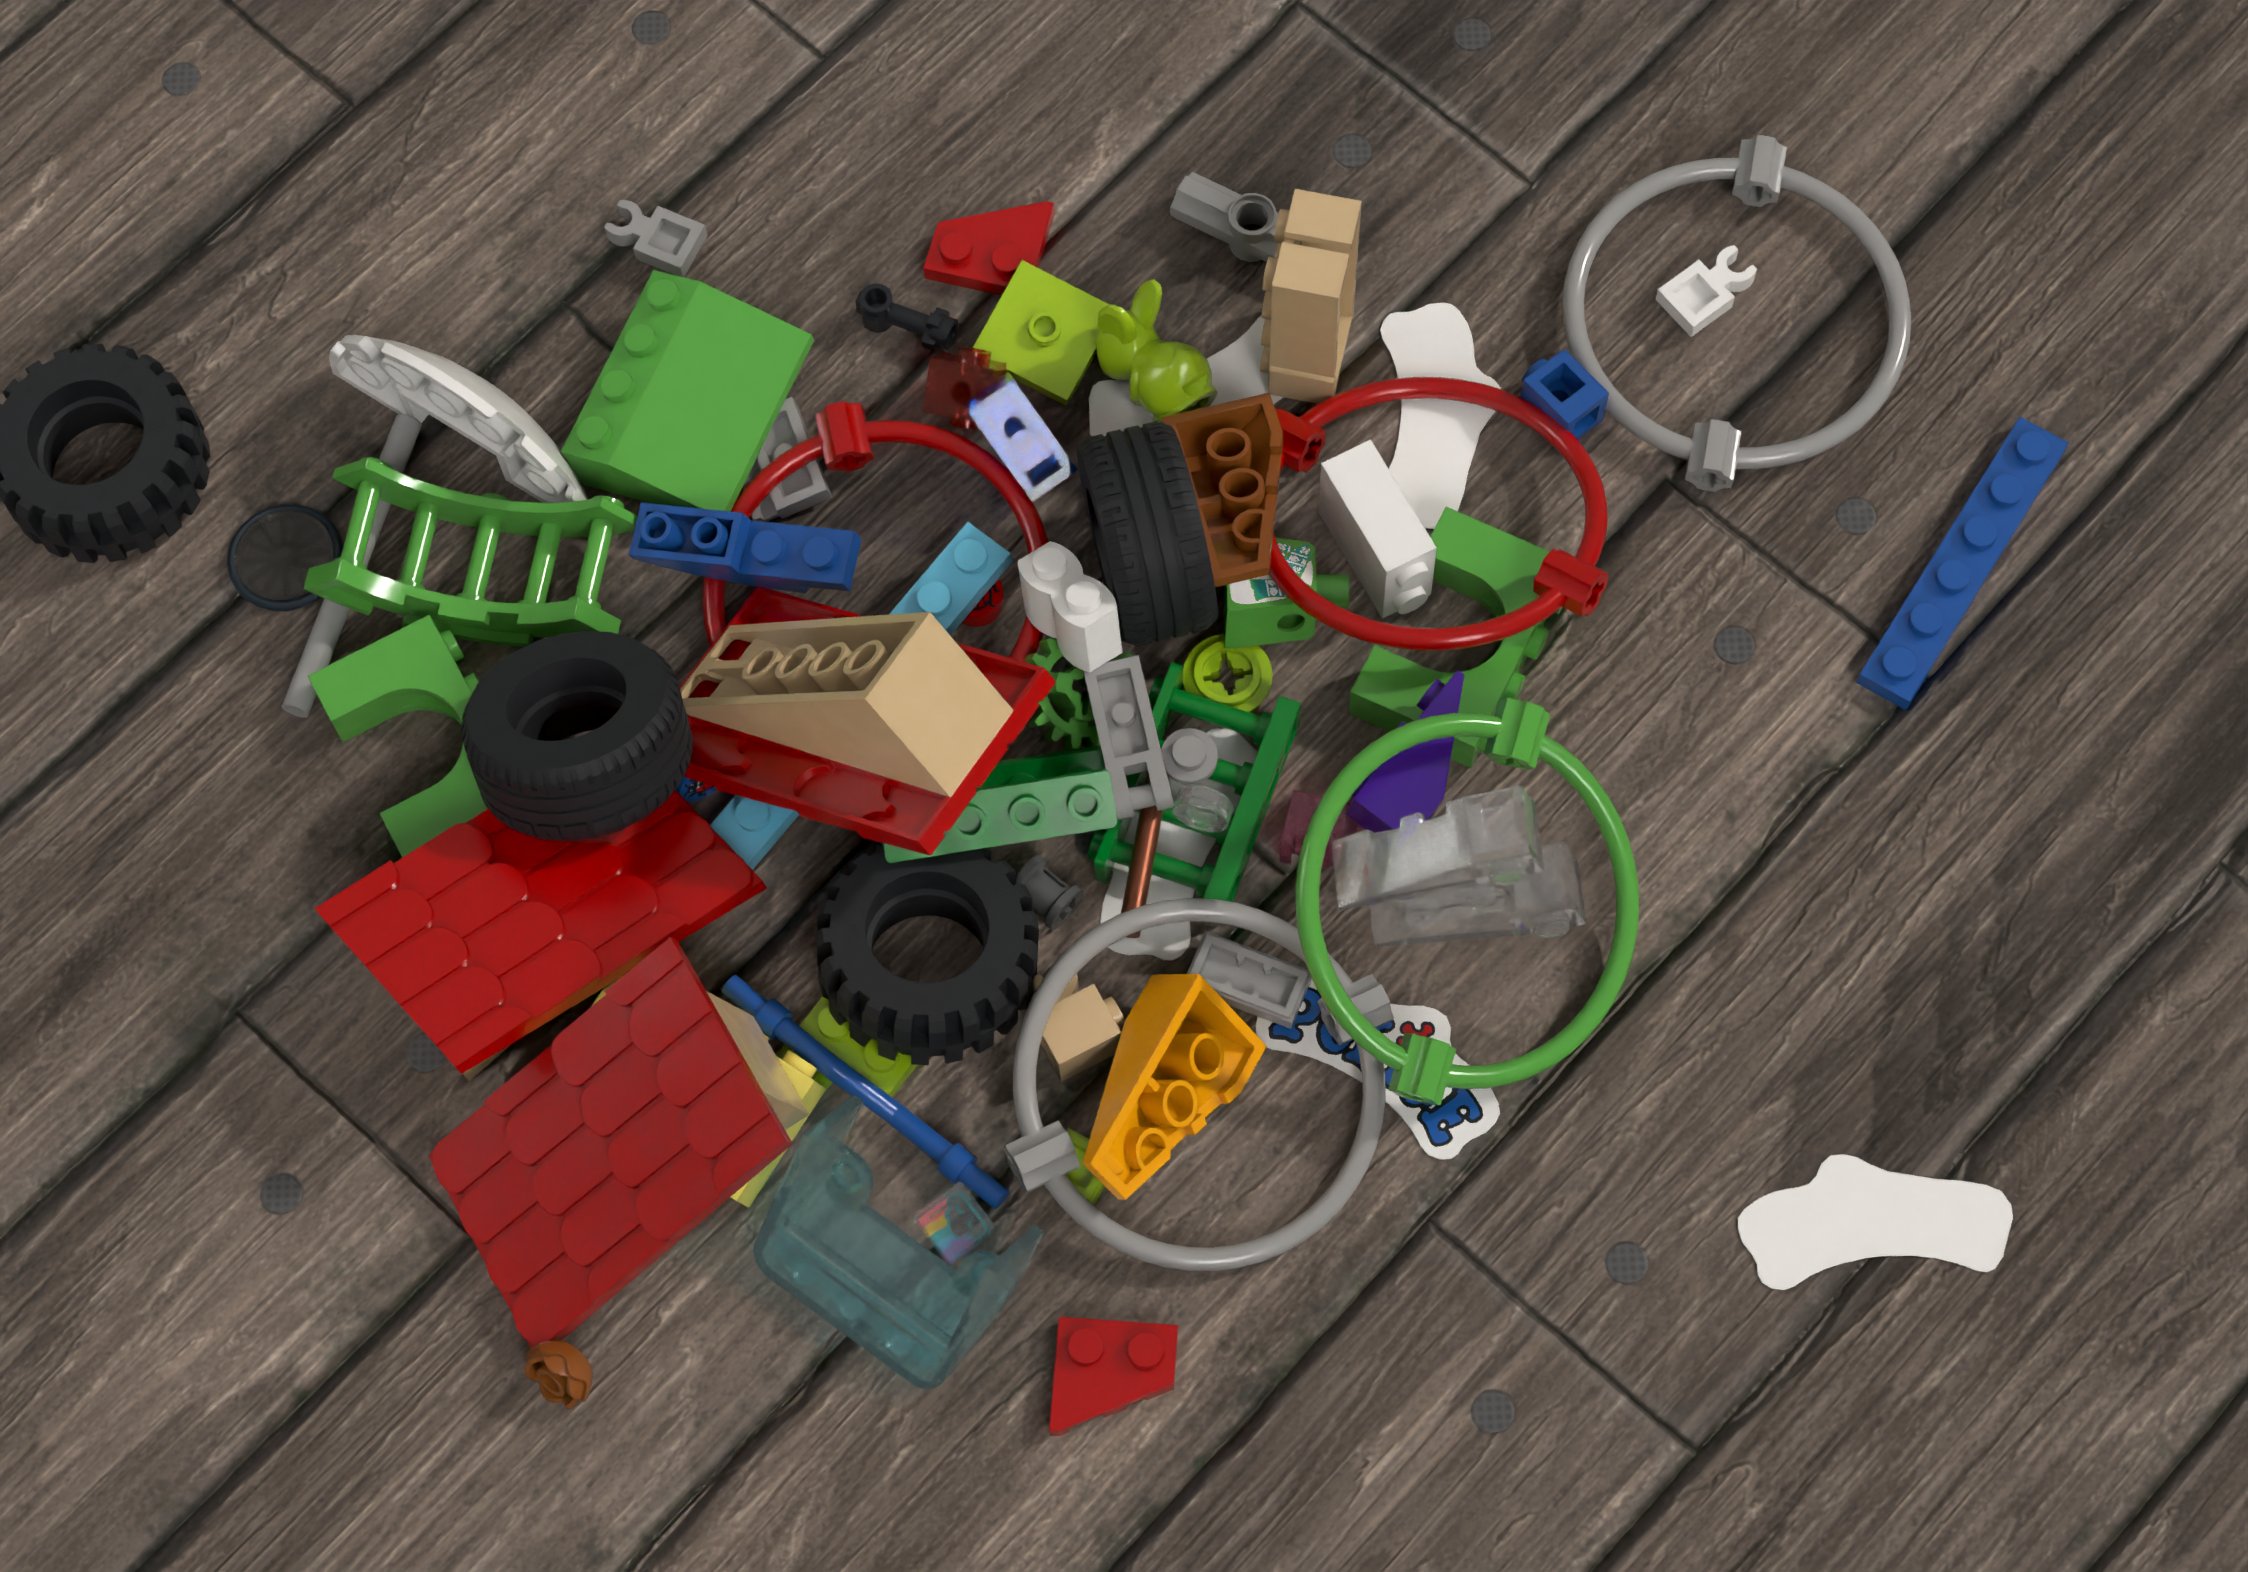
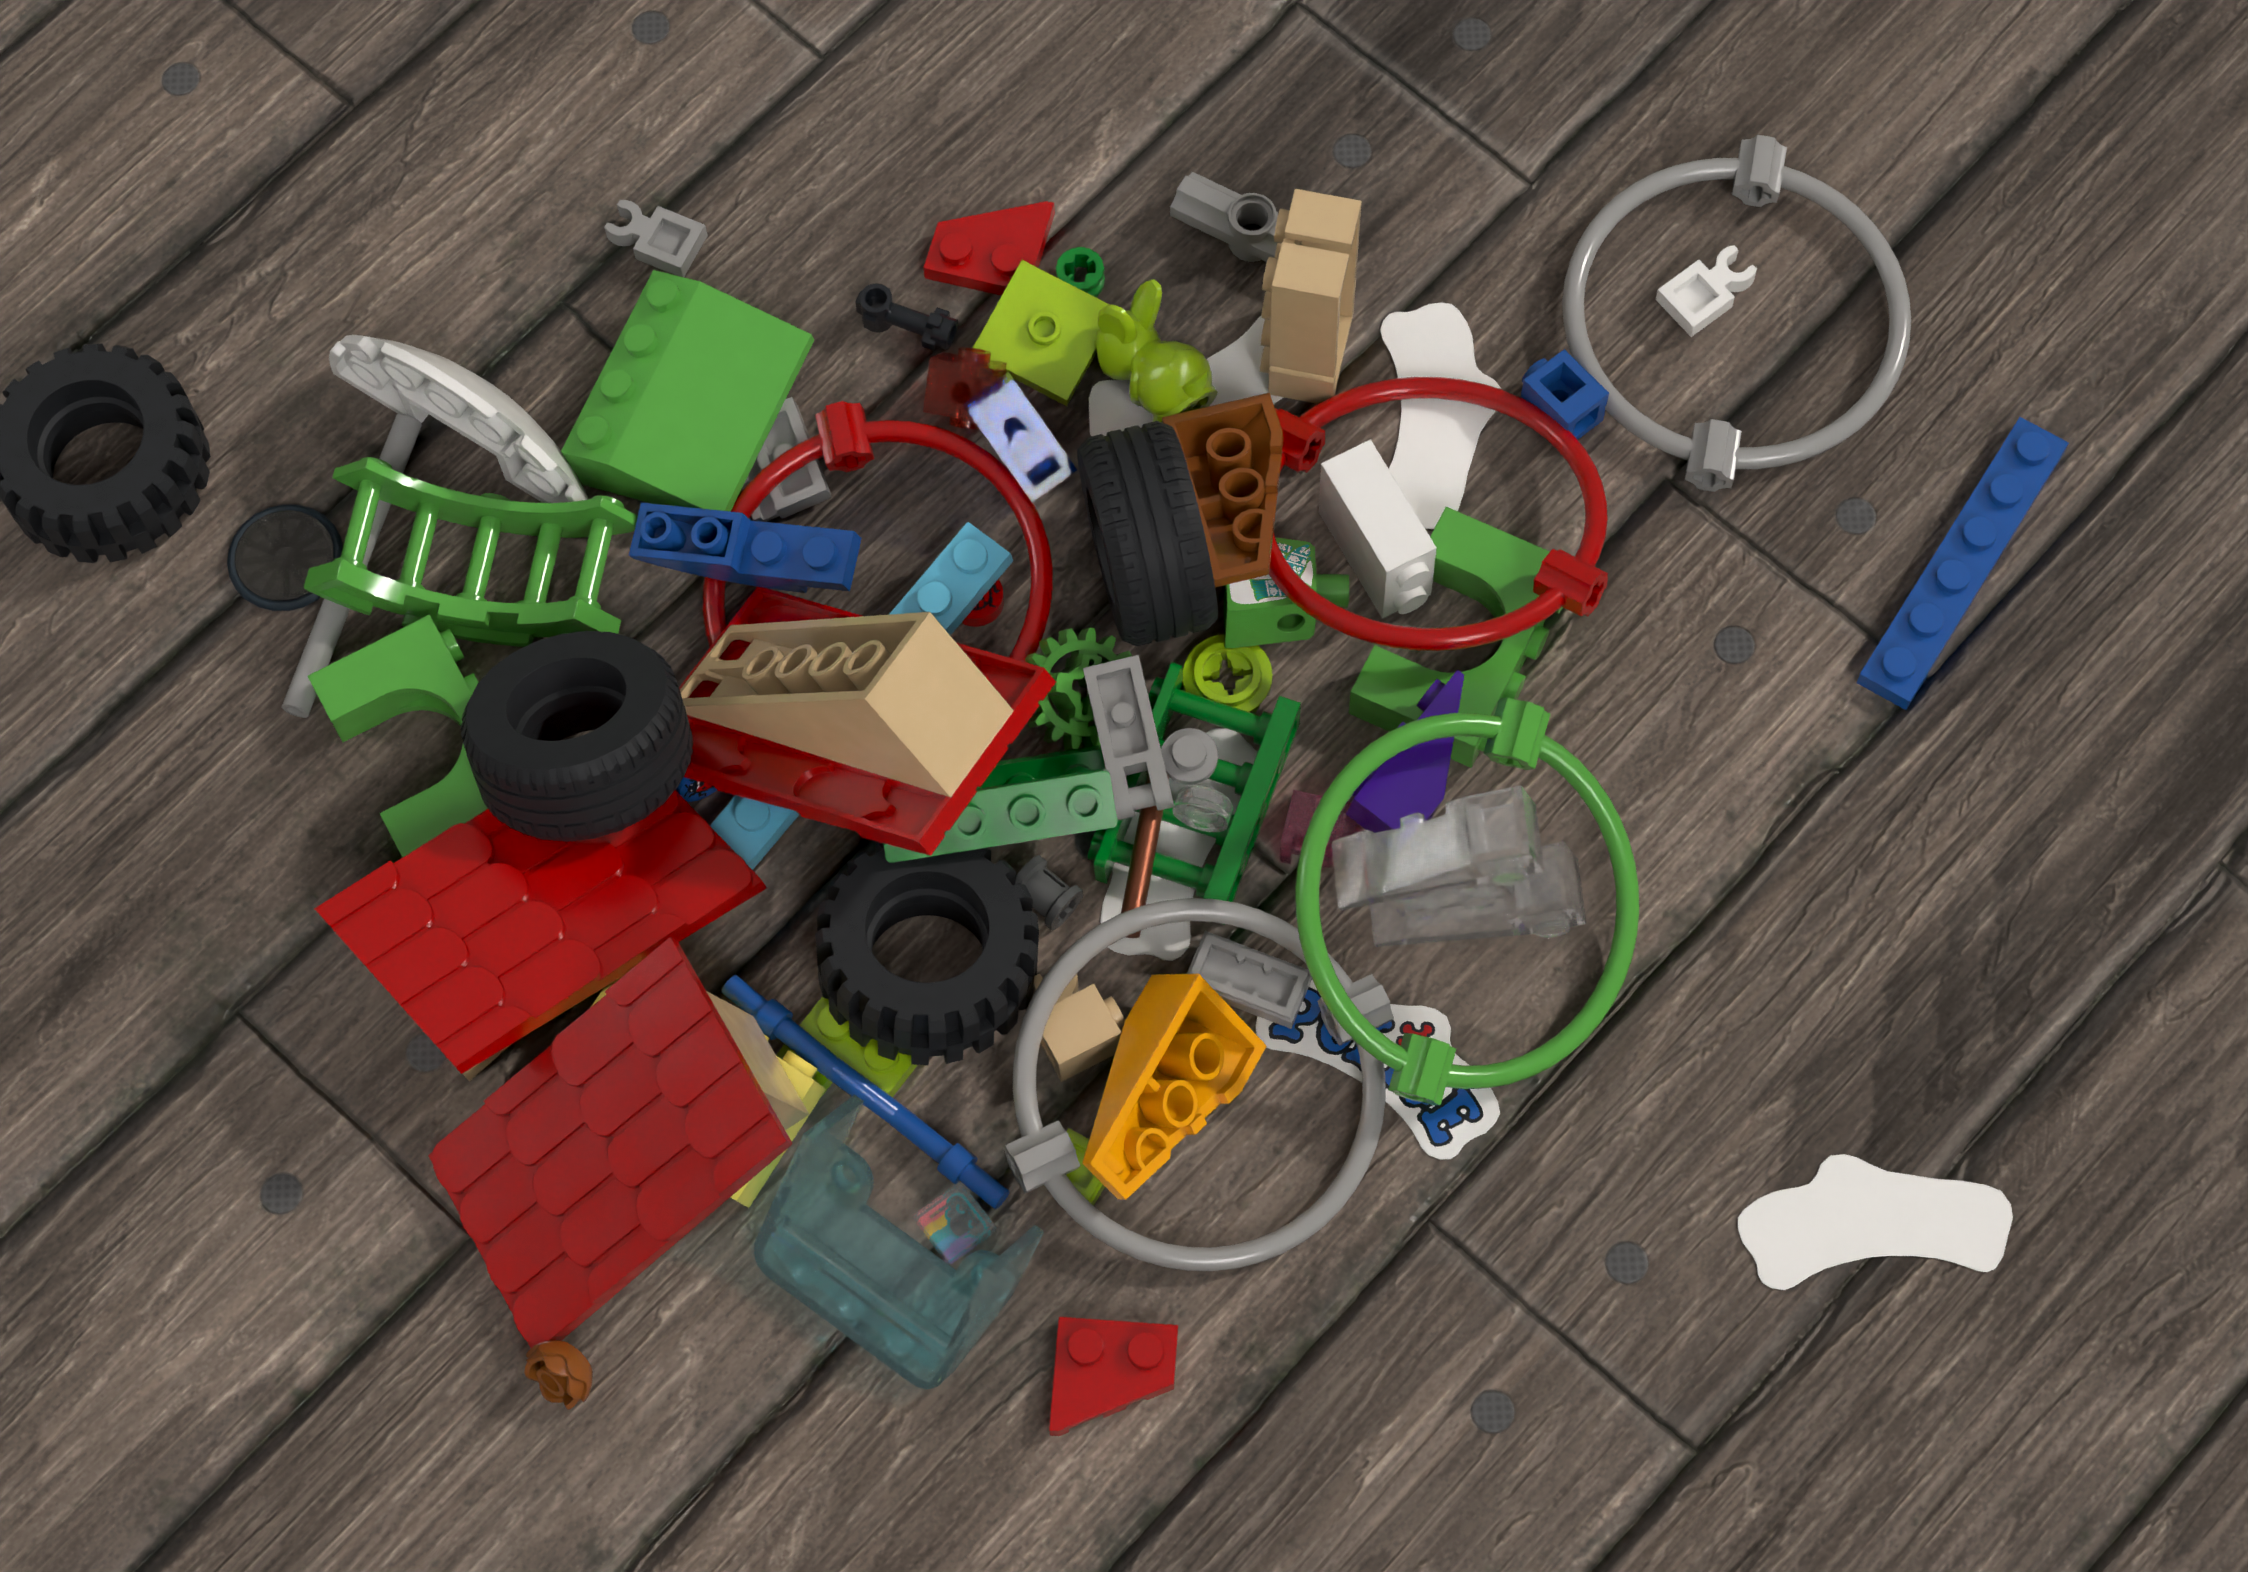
(1070, 606): white brick -> none
(1084, 258): none -> green bush

